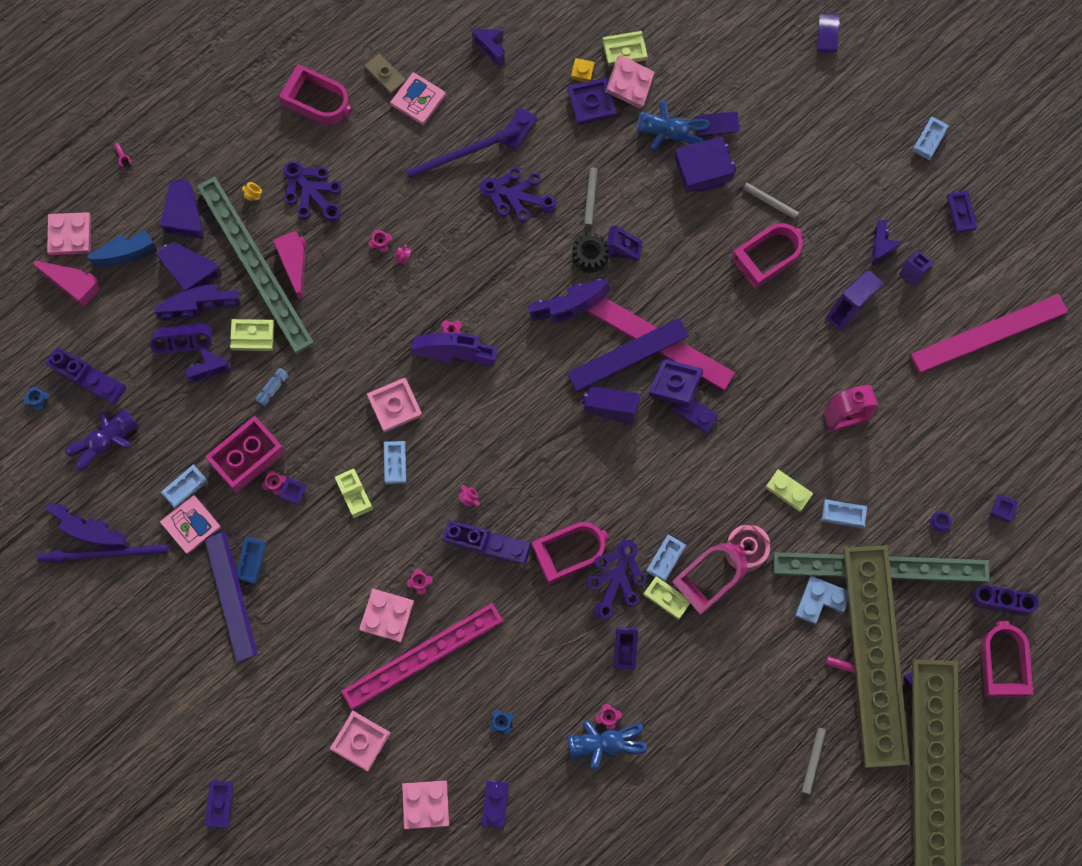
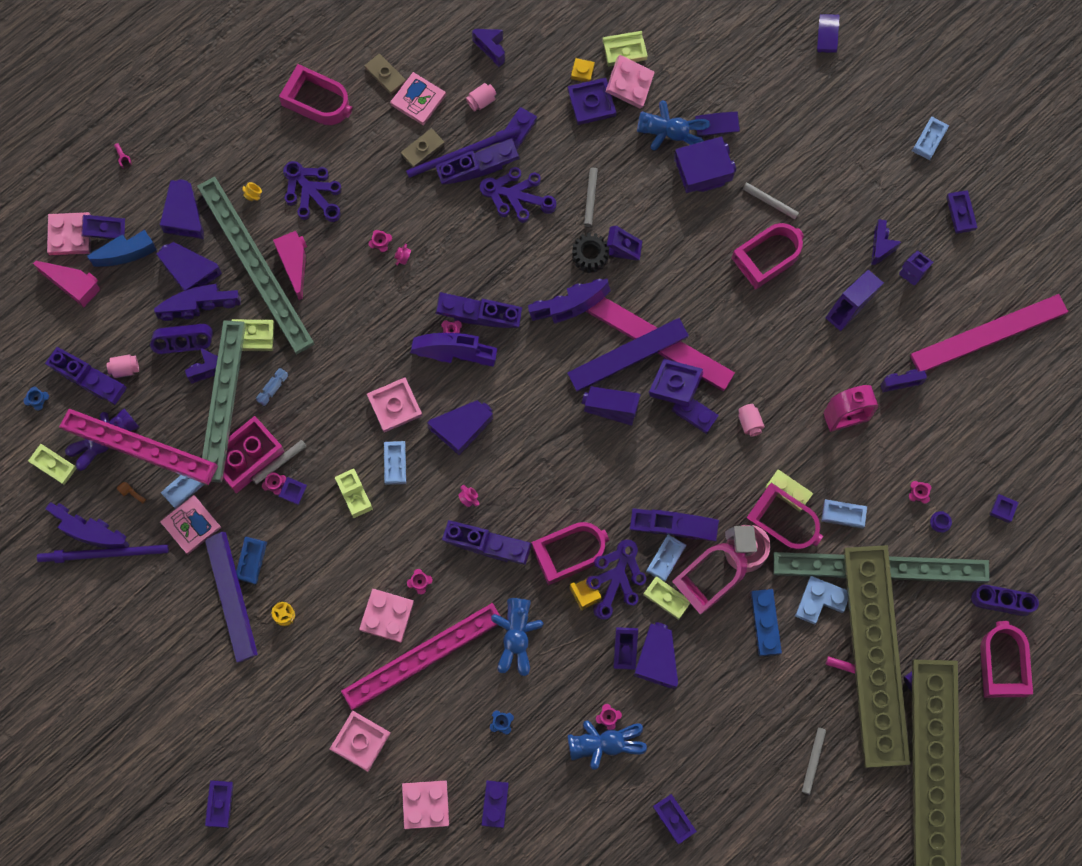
(52, 464): none -> yellowish green plate
(102, 227): none -> dark purple plate
(123, 366): none -> bright pink brick
(124, 488): none -> dark orange hand
(139, 446): none -> dark pink tile
(223, 395): none -> sand green plate
(278, 462): none -> light grey bar
(281, 610): none -> yellow wheel
(422, 148): none -> dark tan plate
(461, 425): none -> dark purple slope
(477, 164): none -> dark purple slope
(478, 312): none -> dark purple slope
(481, 97): none -> bright pink brick
(515, 639): none -> blue animal
(584, 595): none -> yellow panel
(658, 657): none -> dark purple slope
(674, 524): none -> dark purple slope
(674, 819): none -> dark purple plate
(743, 539): none -> light grey panel
(750, 420): none -> bright pink brick
(763, 504): none -> dark pink window
(766, 622): none -> blue plate
(909, 379): none -> dark purple plate
(924, 487): none -> dark pink plate

